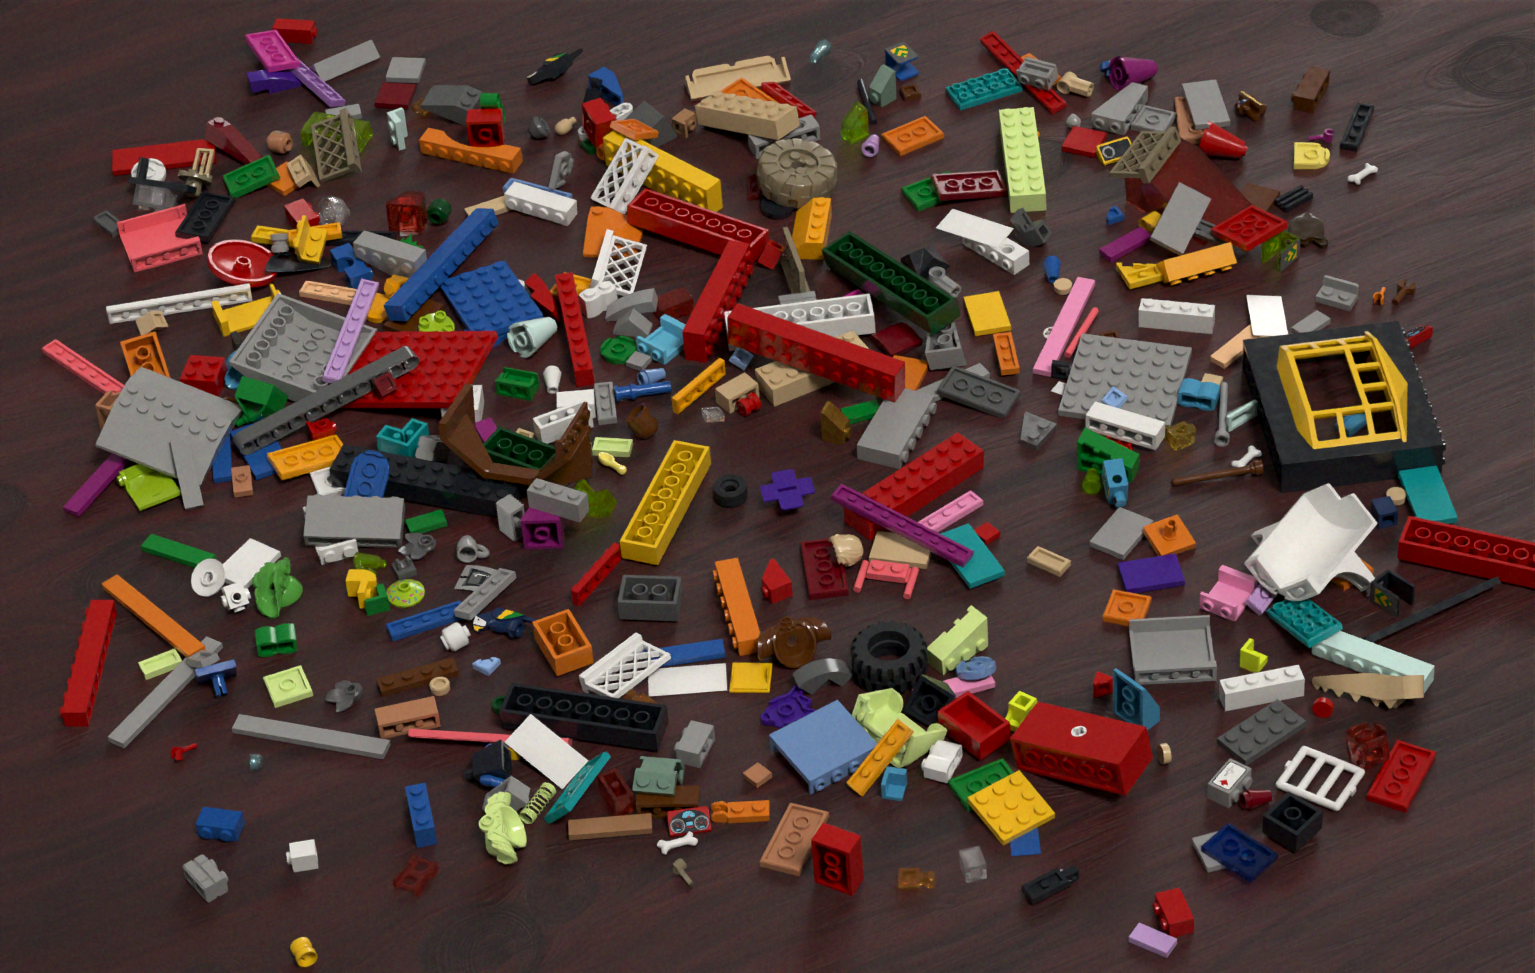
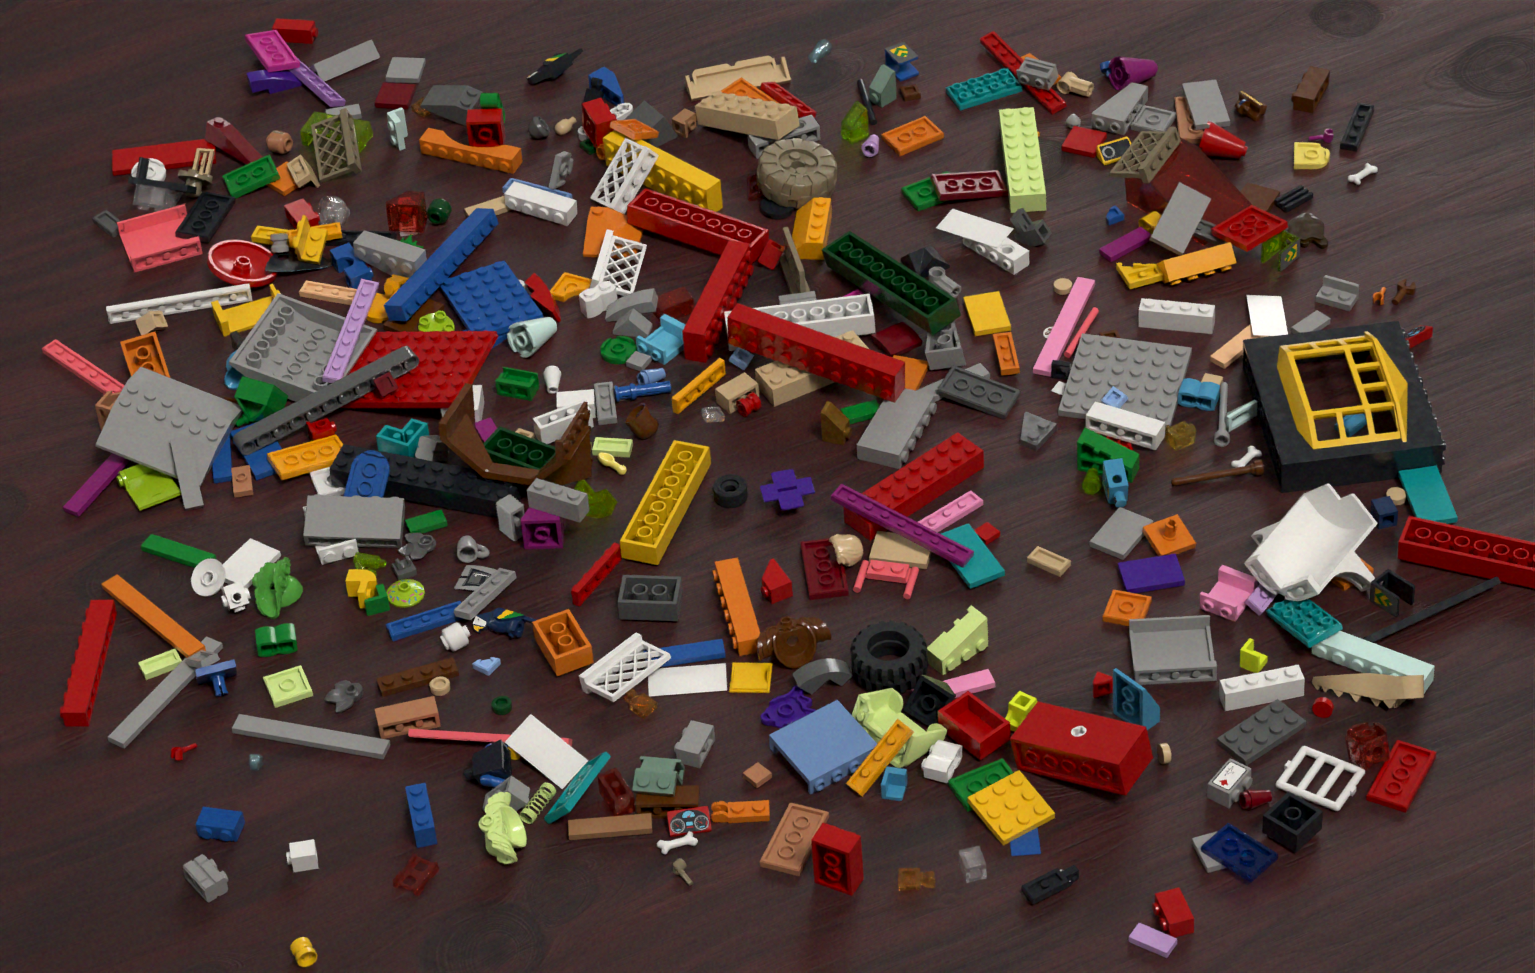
(205, 373): red brick -> none
(574, 329): red brick -> none
(587, 716): black brick -> none
(976, 669): medium blue tile -> none
(1052, 268): blue cone -> none

